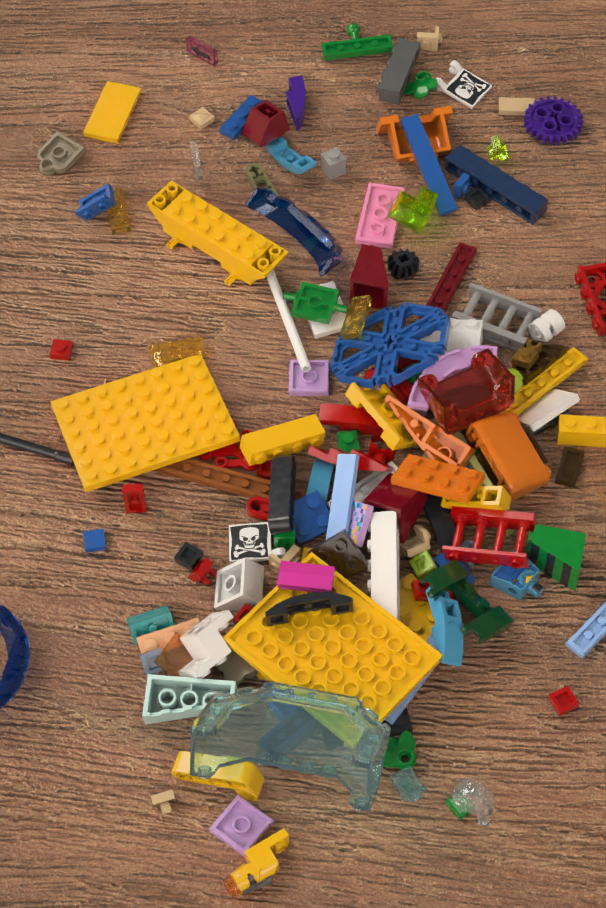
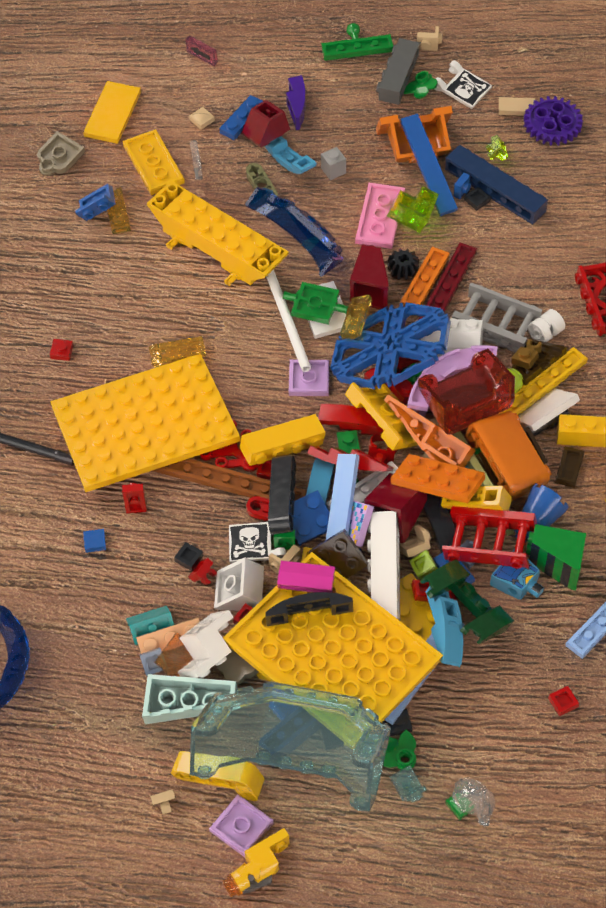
(153, 161): none -> yellow tile
(425, 277): none -> orange plate
(545, 505): none -> blue cone

